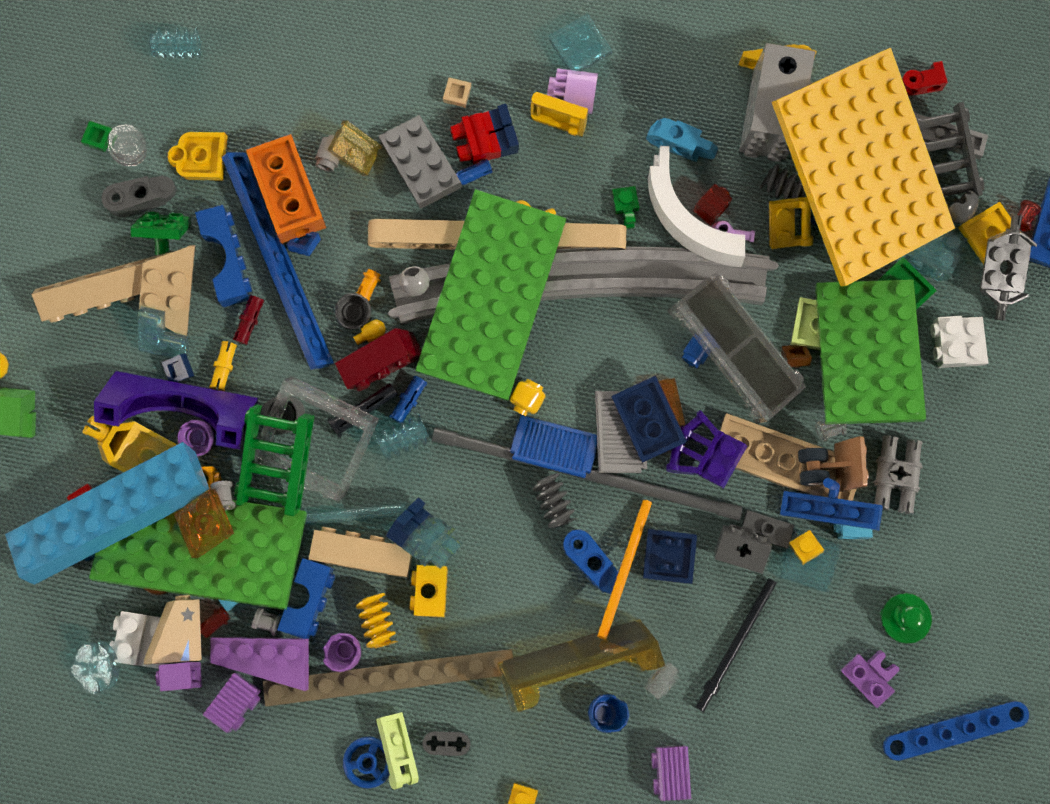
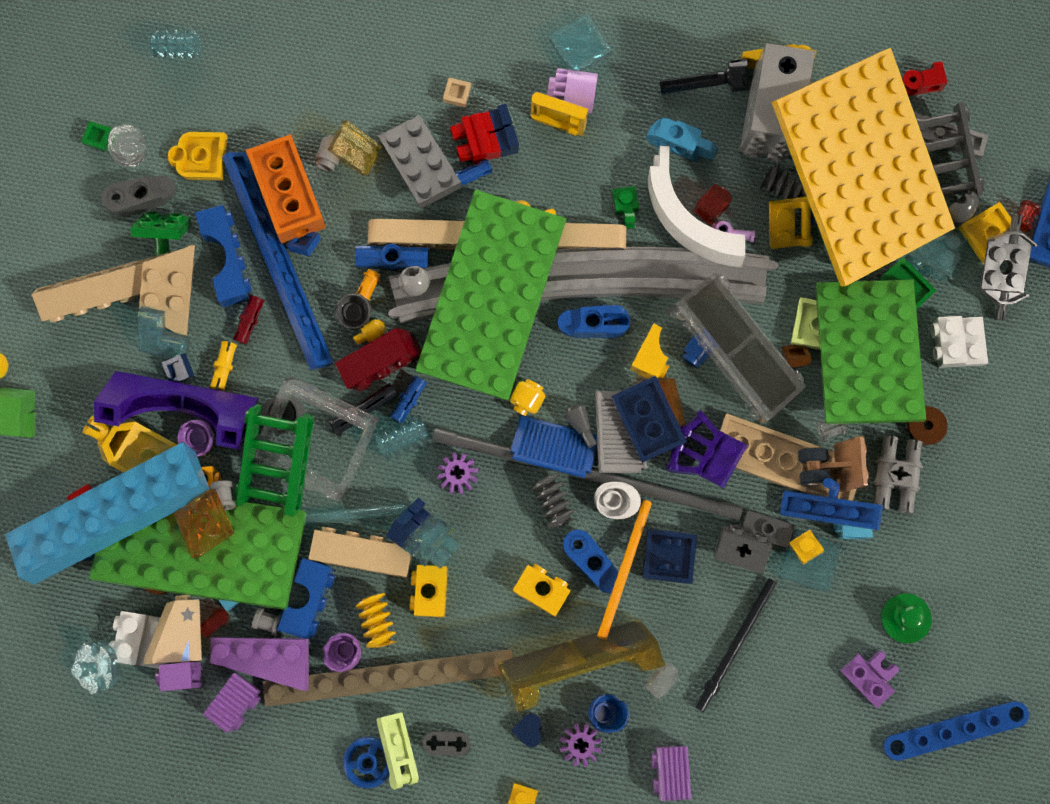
(376, 257): none -> blue piece
(451, 480): none -> medium lavender gear
(526, 589): none -> yellow brick
(528, 730): none -> dark blue tile
(574, 322): none -> blue piece
(575, 751): none -> medium lavender gear
(579, 420): none -> dark grey cone
(617, 500): none -> white hat
(650, 359): none -> yellow arch
(732, 76): none -> black piece
(937, 431): none -> reddish brown piece

